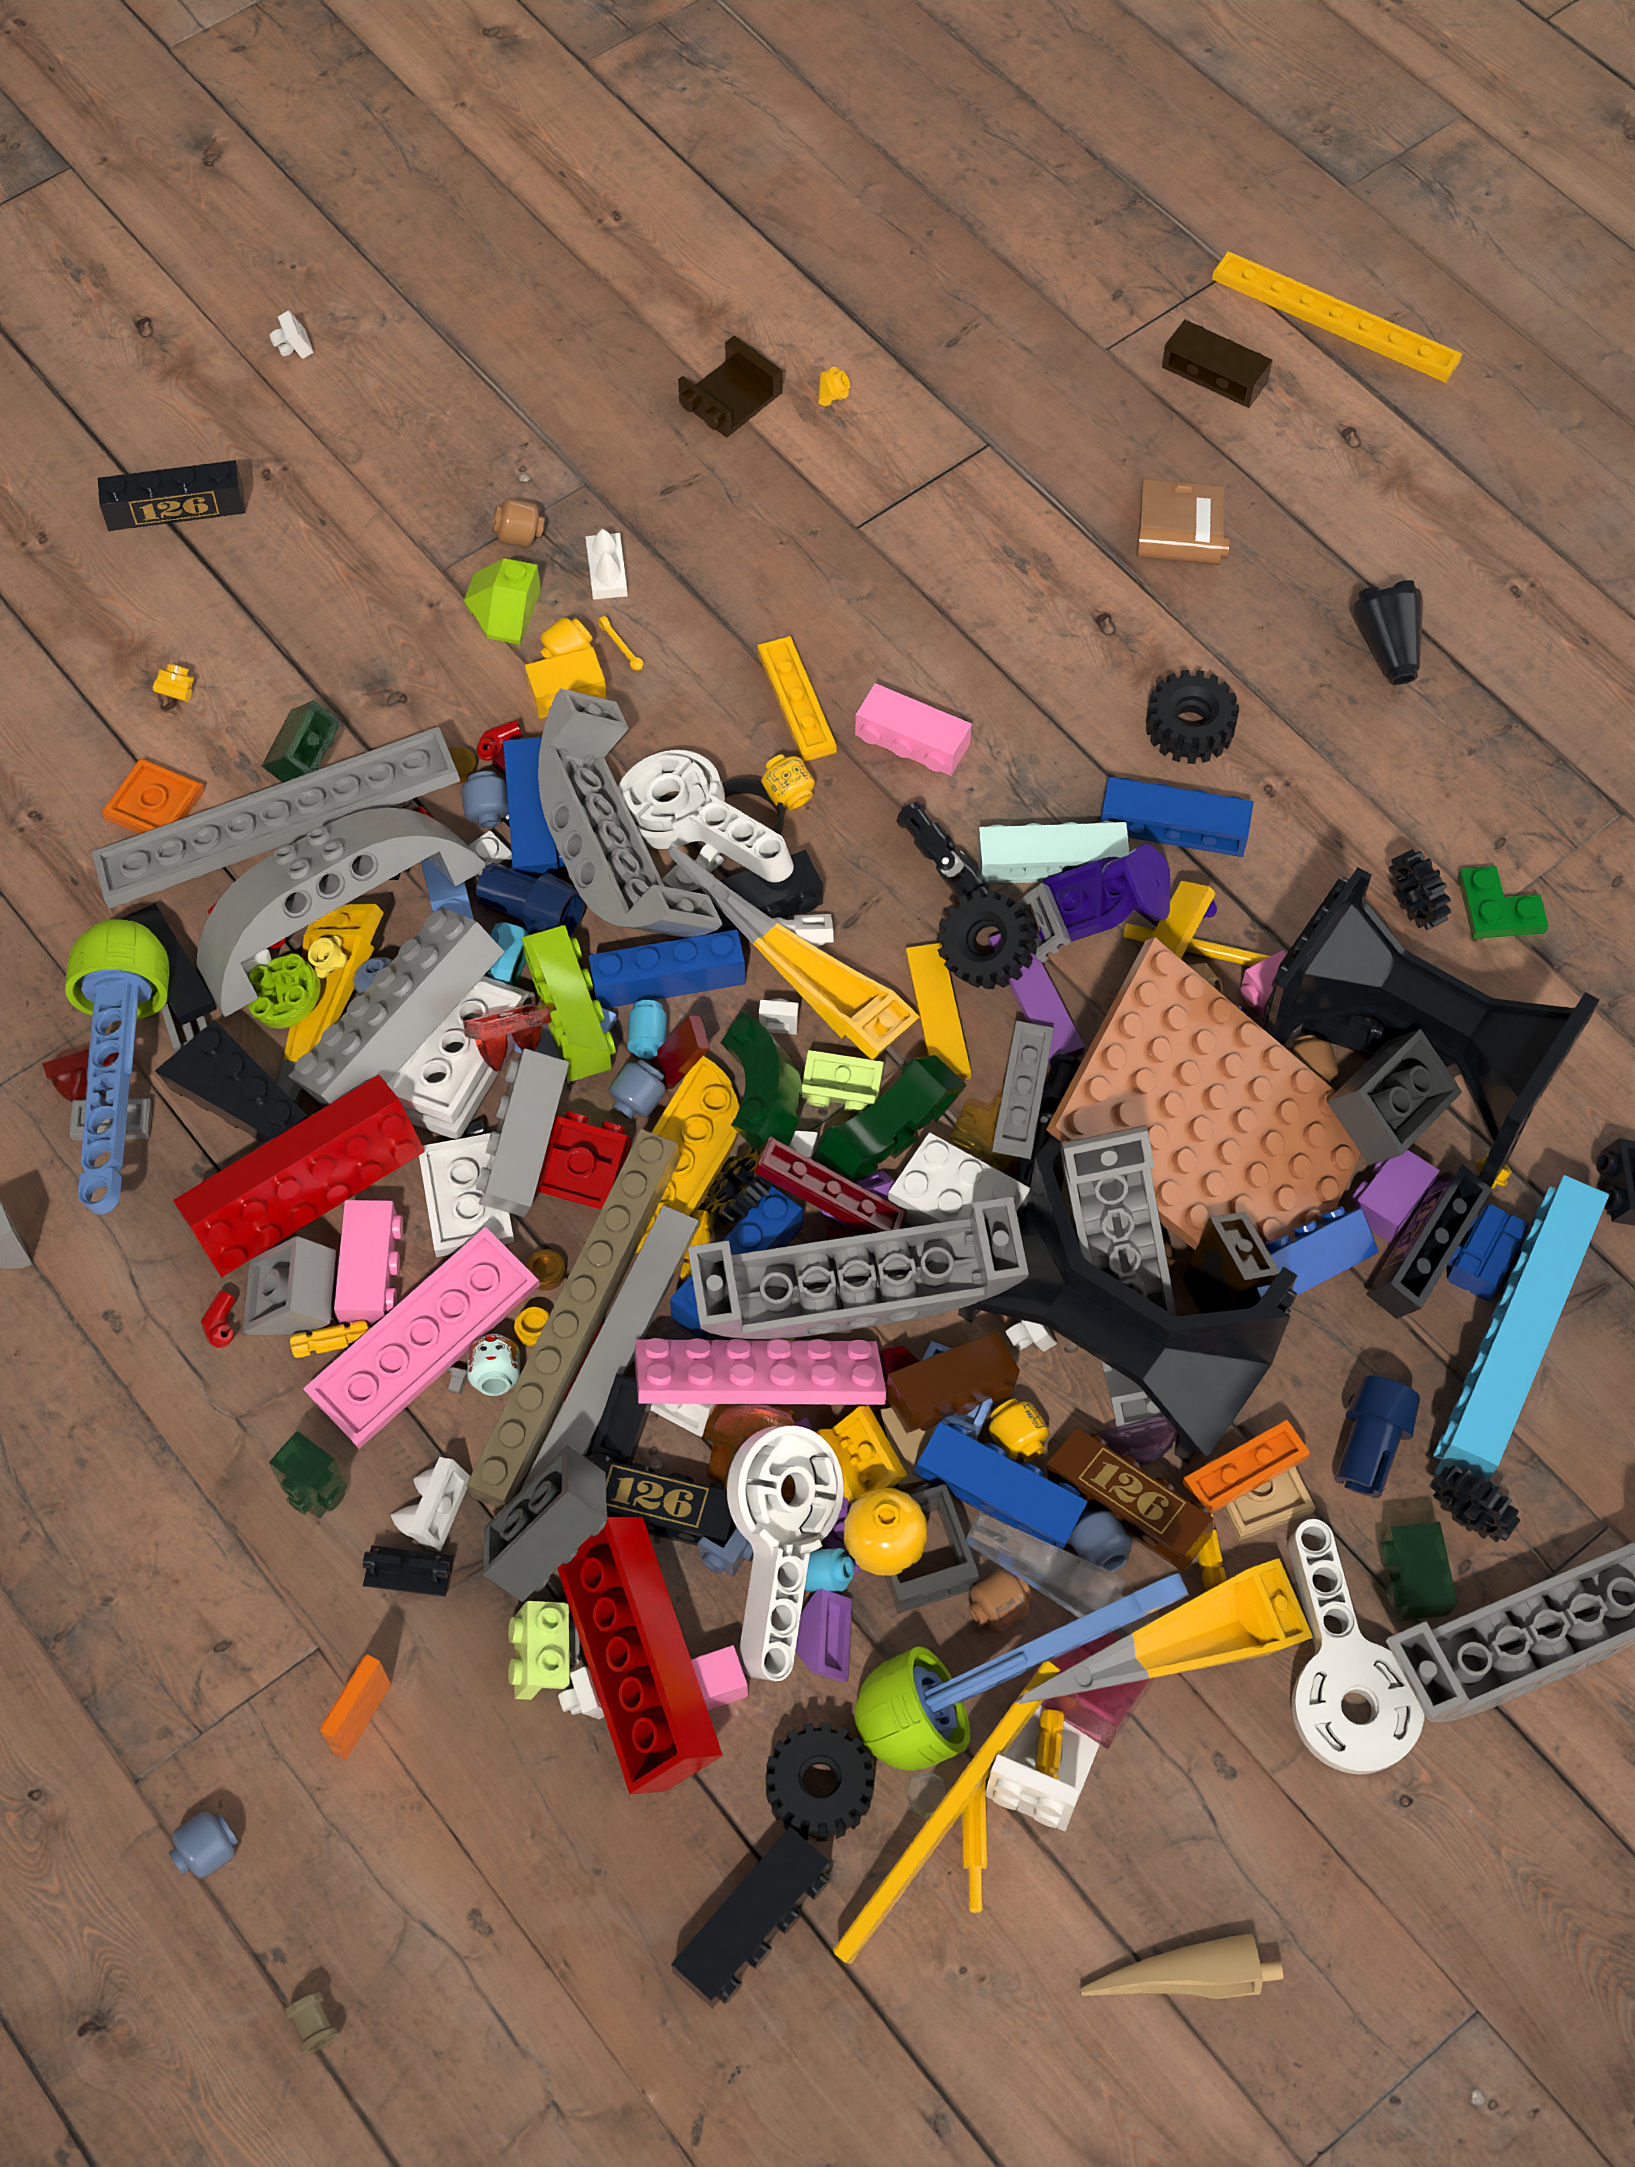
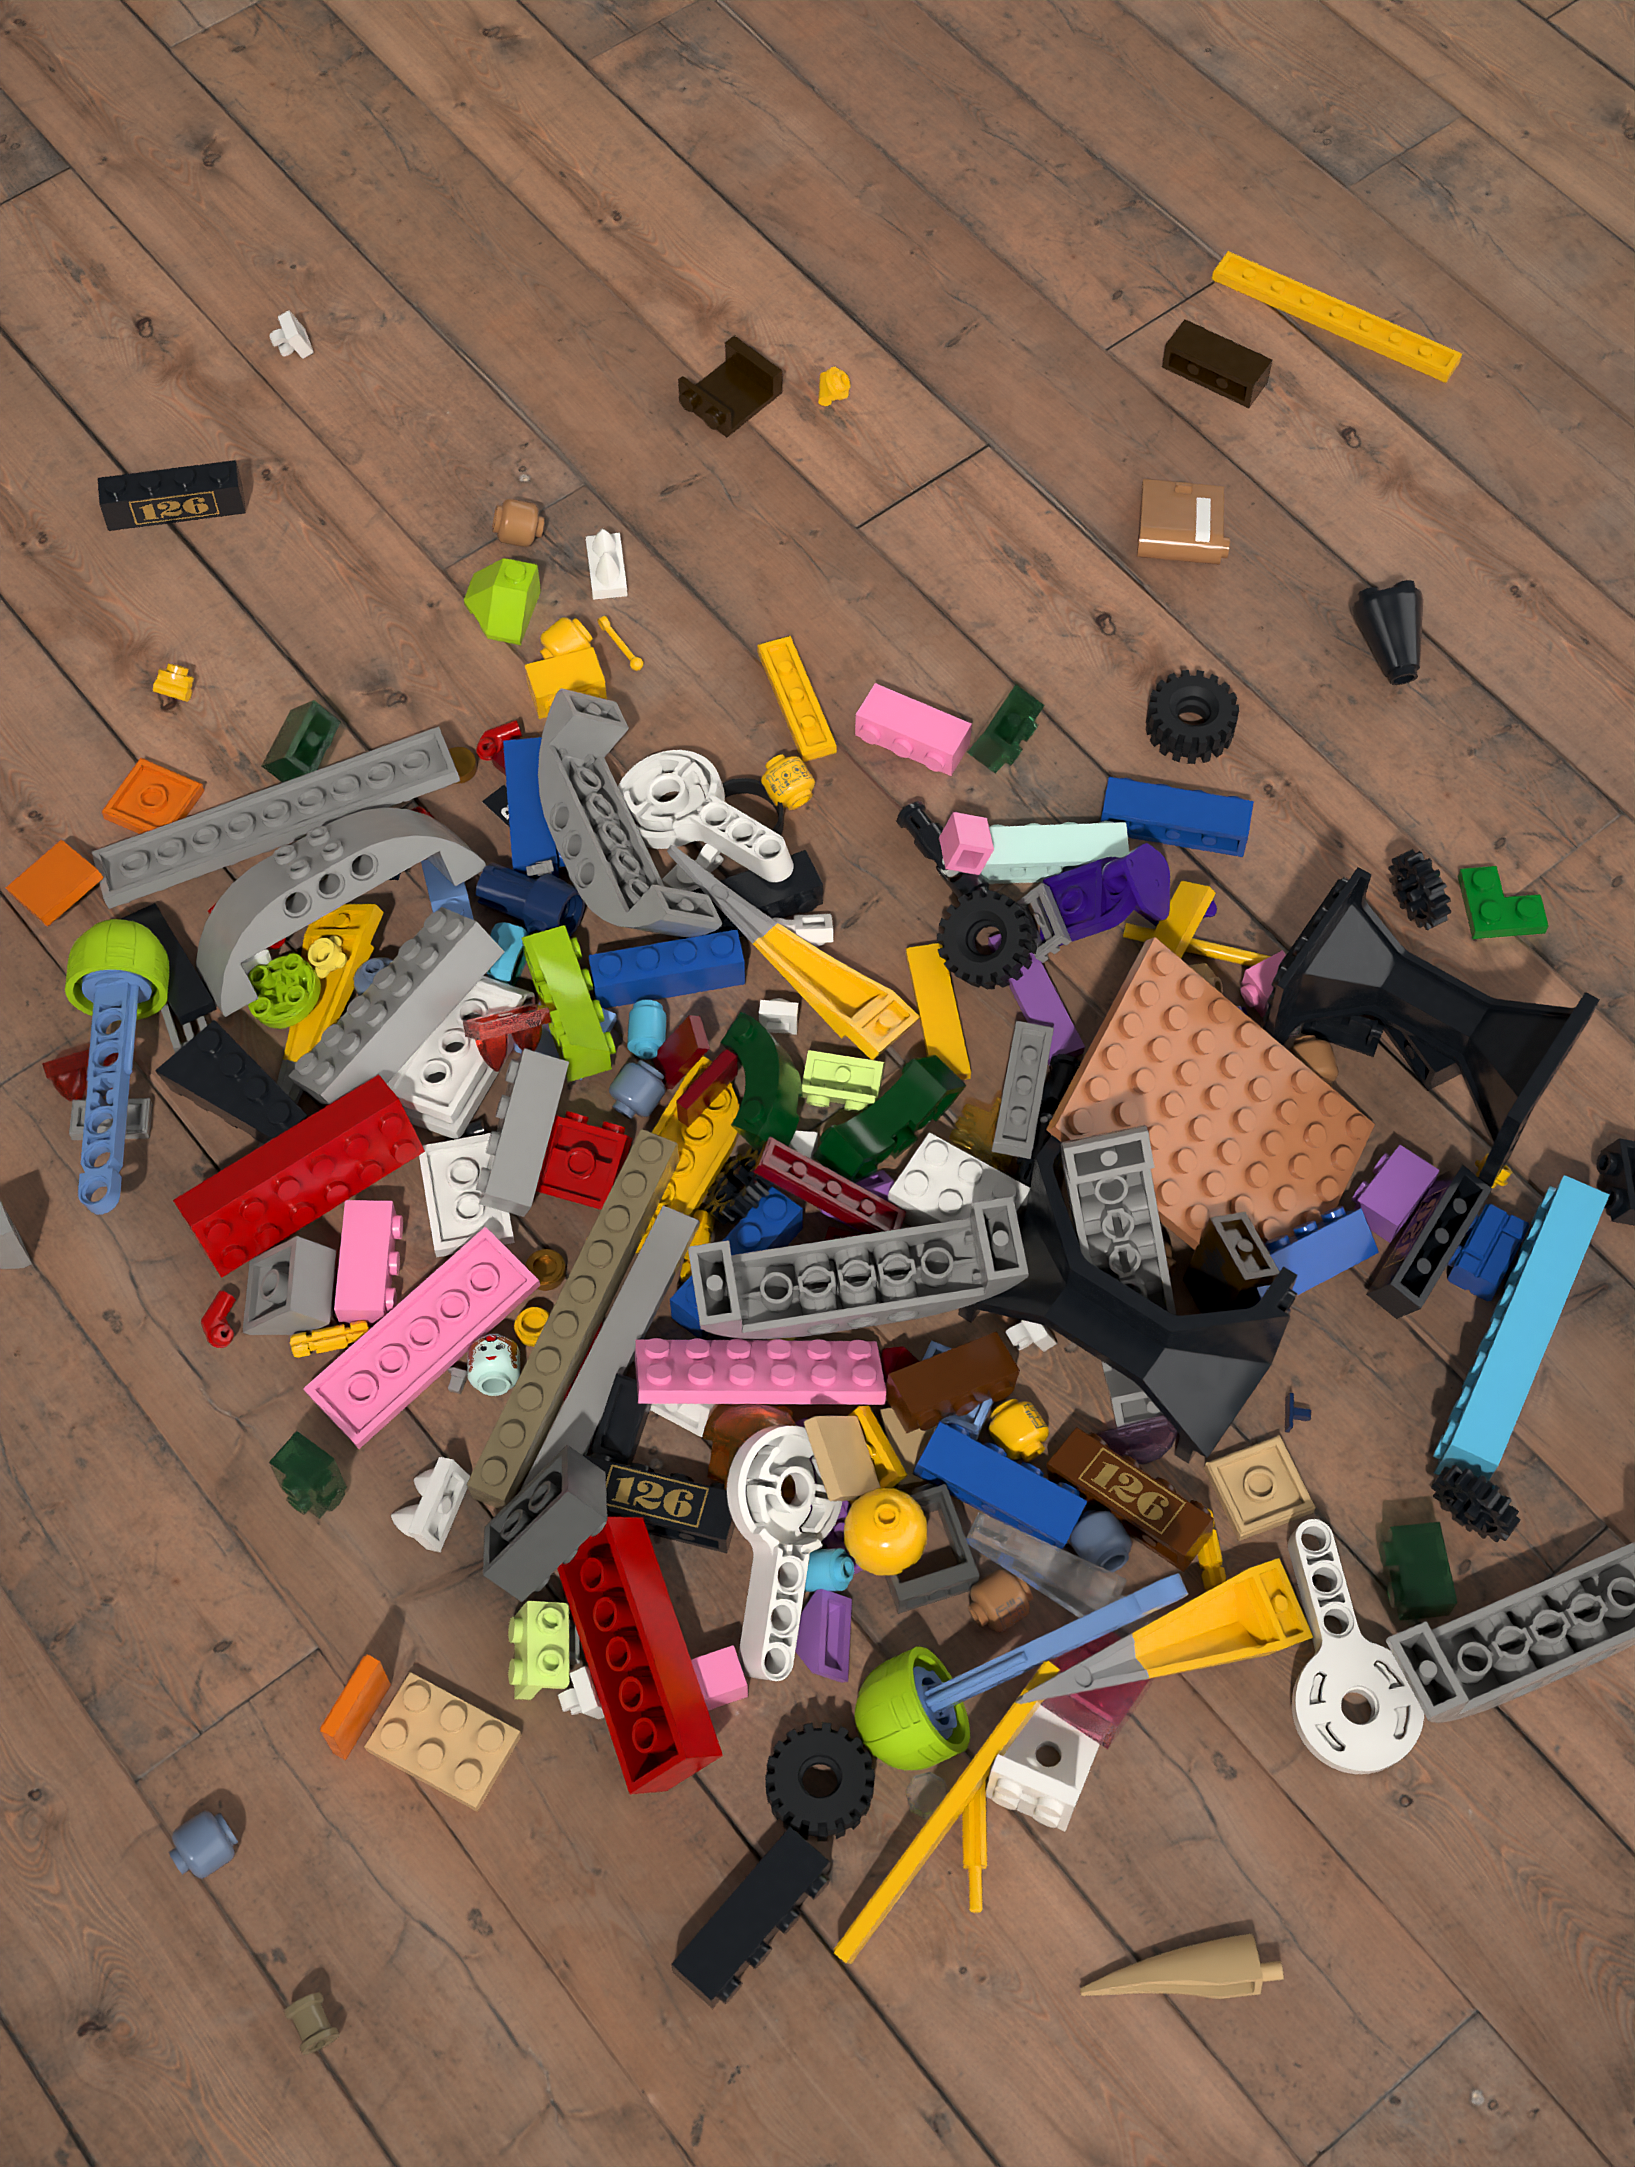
(54, 883): none -> orange tile
(407, 1570): black hinge -> none
(443, 1741): none -> tan plate
(485, 799): sand blue head -> none
(491, 850): white plate -> none
(540, 868): none -> light grey piece
(707, 1087): none -> dark red tile
(727, 1558): sand blue bracket -> none
(841, 1456): none -> tan tile
(966, 843): none -> bright pink brick
(1005, 729): none -> clear green brick
(1049, 1742): yellow axle -> none
(1246, 1467): orange plate -> none
(1294, 1413): none -> dark blue piece
(1381, 1417): dark blue piece -> none
(1394, 1097): dark grey brick -> none

